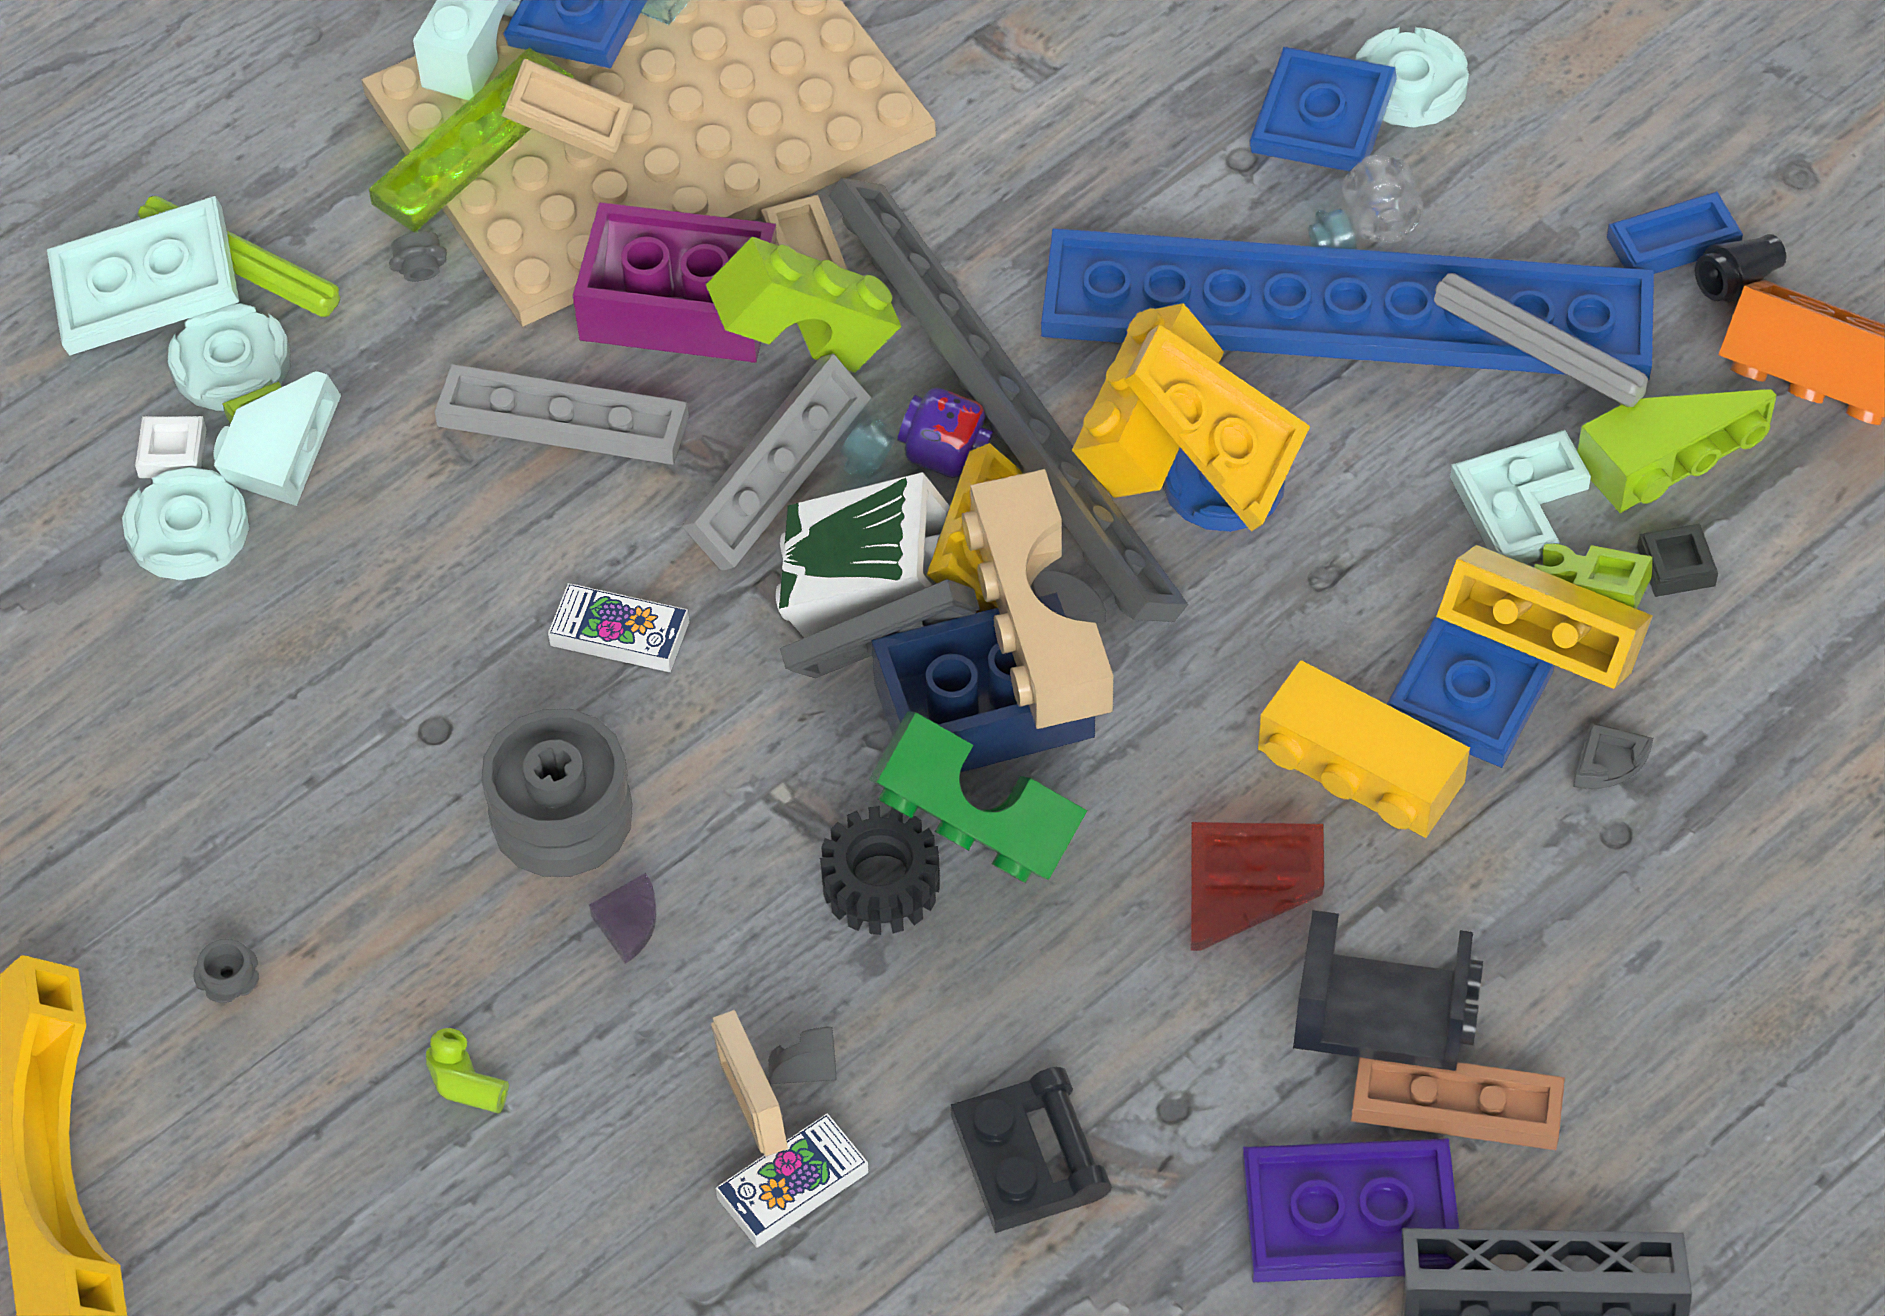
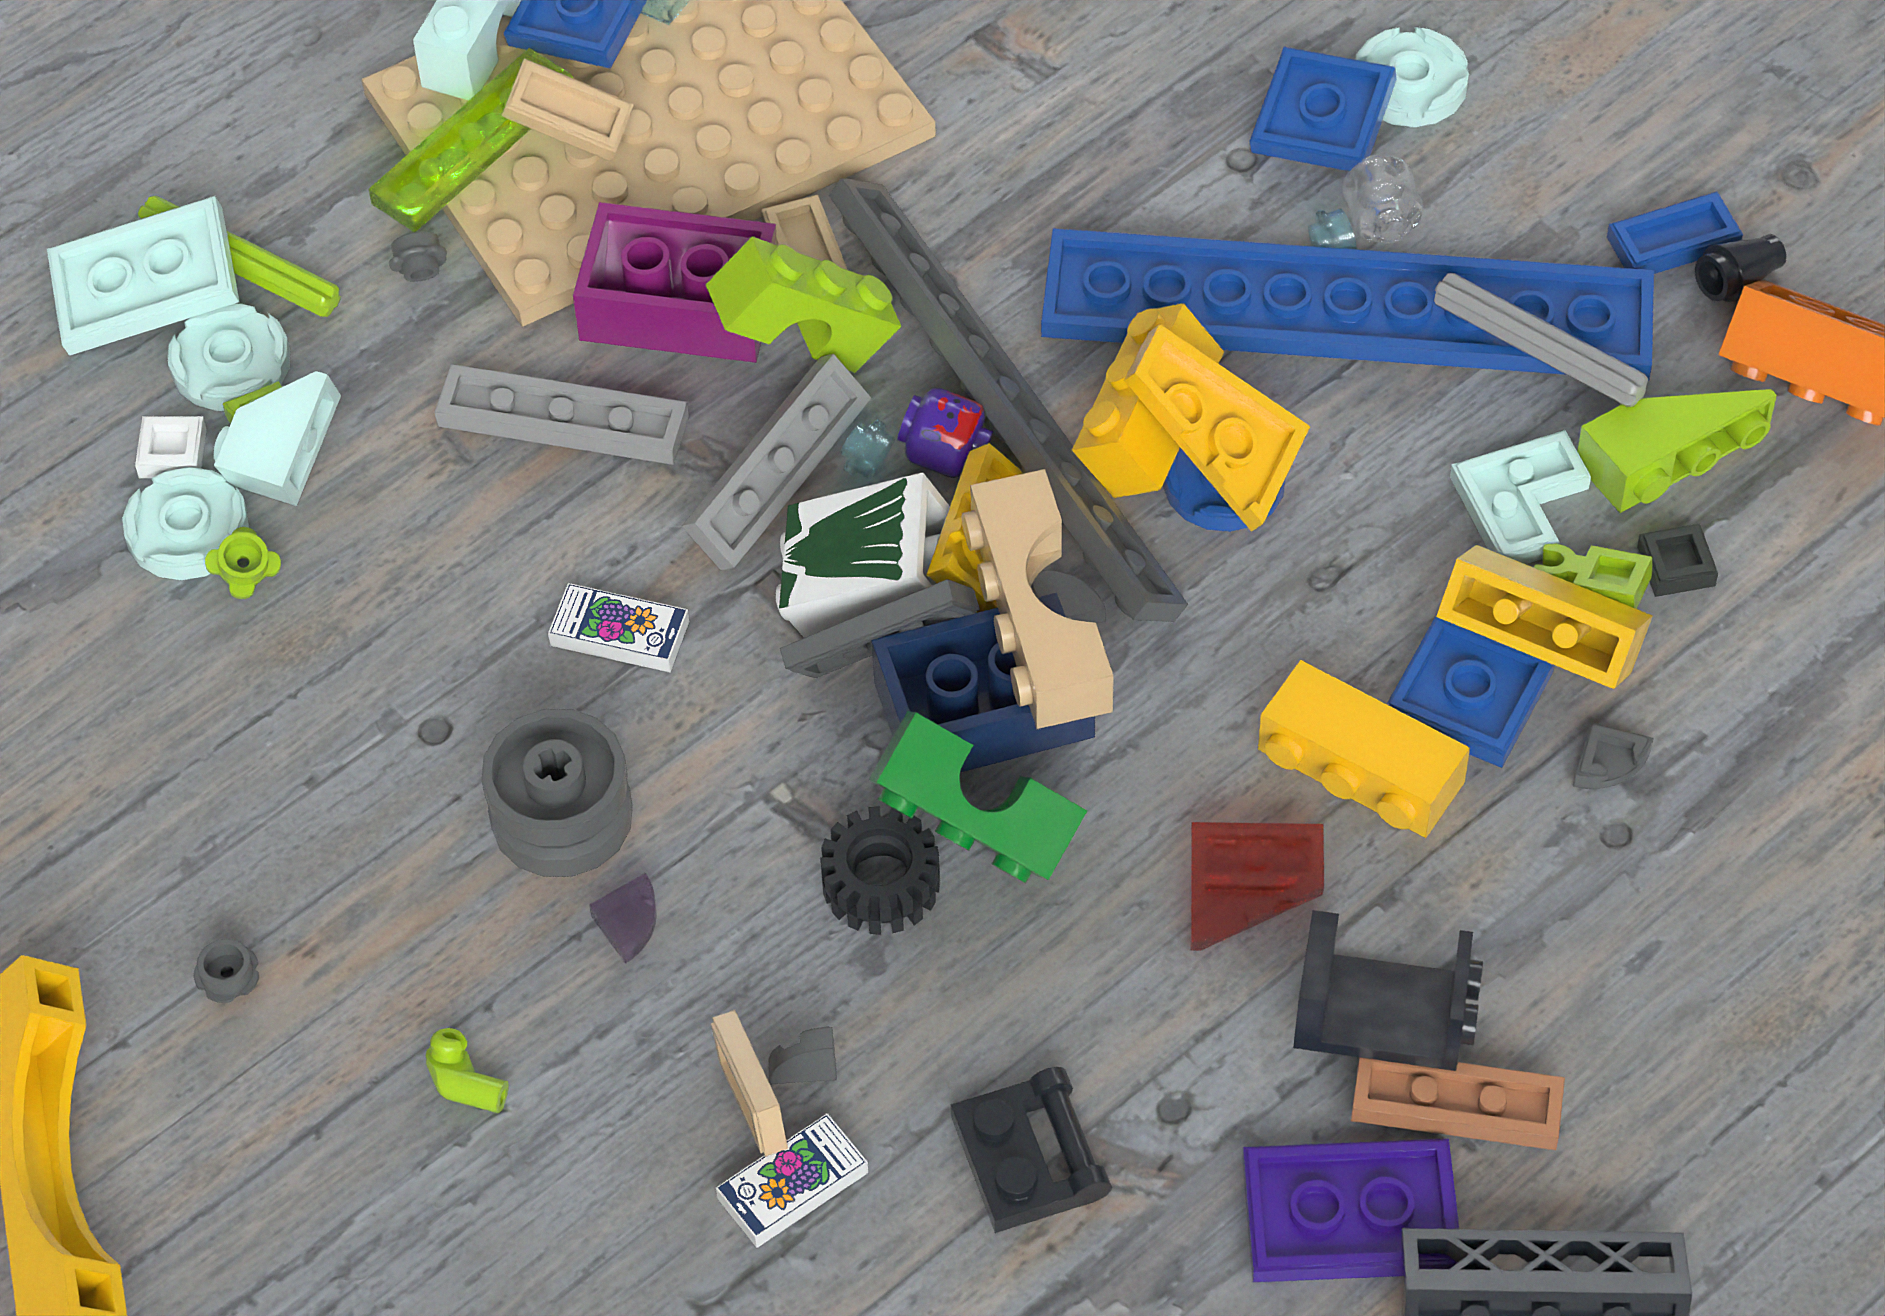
(238, 545): none -> lime plate

